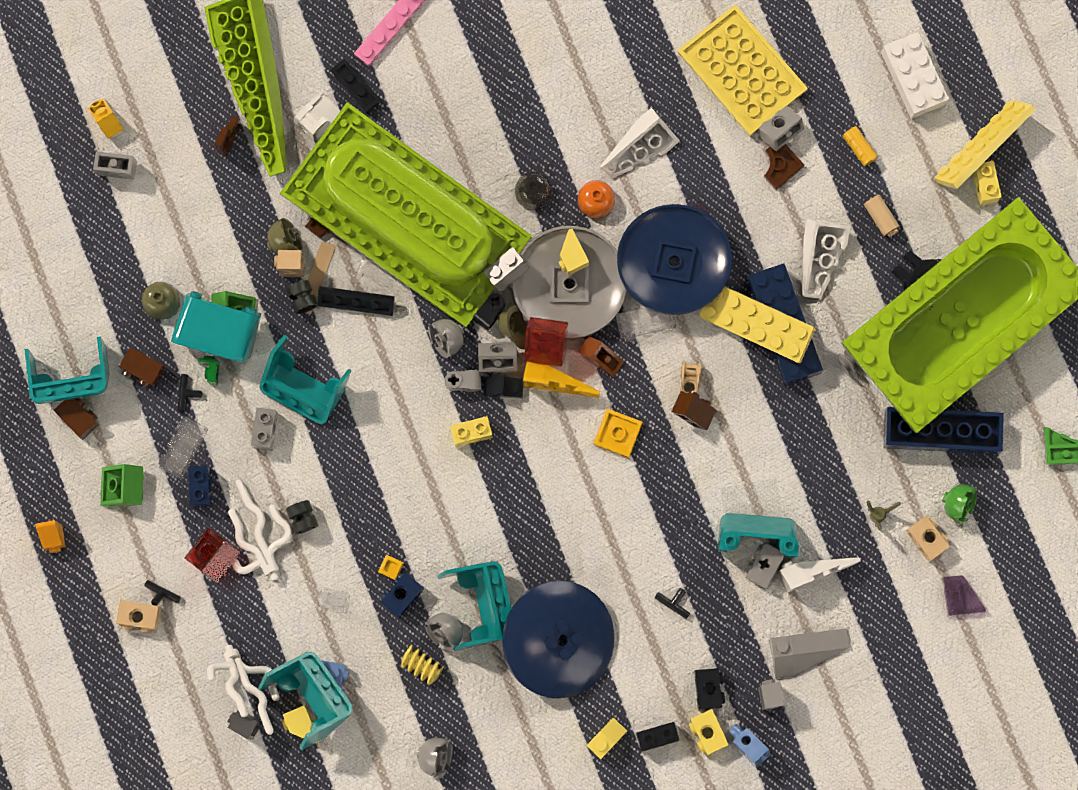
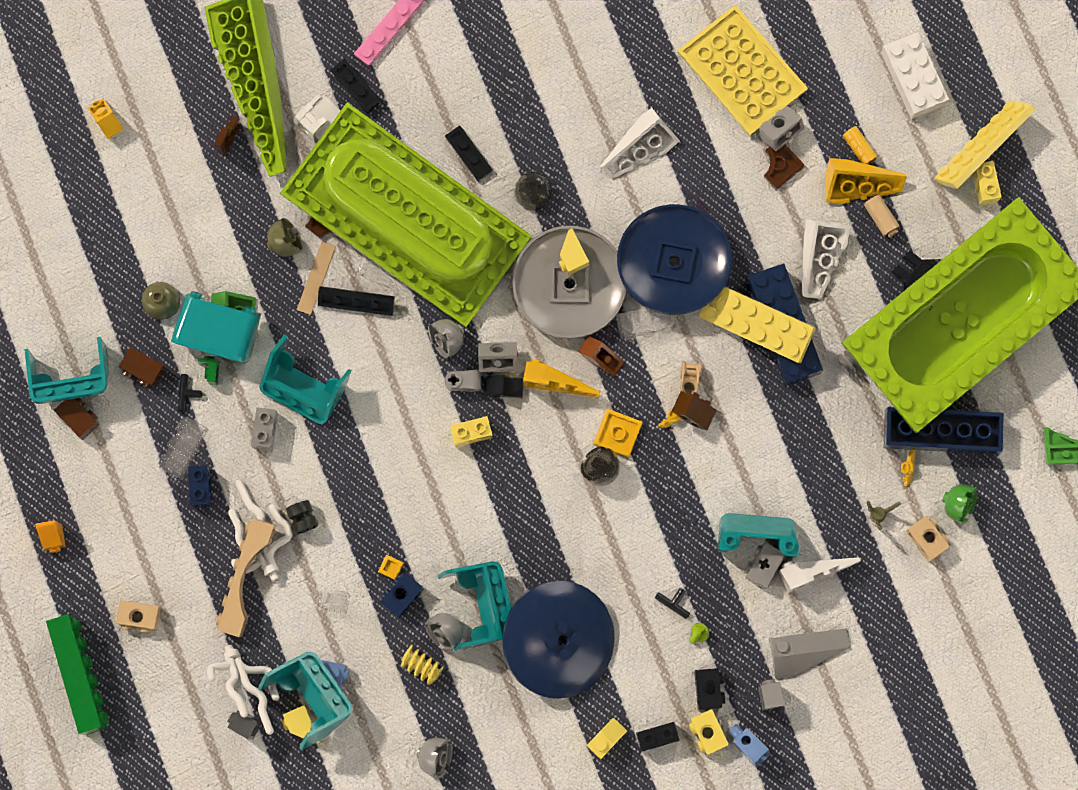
(77, 674): none -> green brick
(115, 165): light grey brick -> none
(122, 485): bright green slope -> none
(161, 592): black piece -> none
(212, 555): clear red slope -> none
(234, 614): none -> tan arch
(290, 263): tan brick -> none
(302, 298): pearl dark grey wheel -> none
(468, 153): none -> black tile
(487, 314): black piece -> none
(506, 269): light grey brick -> none
(513, 326): olive piece -> none
(546, 341): clear red brick -> none
(596, 199): orange cylinder -> none
(600, 466): none -> clear smoke cylinder
(672, 418): none -> yellow piece
(699, 633): none -> lime plate
(854, 180): none -> yellow wedge
(908, 467): none -> yellow piece
(960, 597): clear purple wing -> none

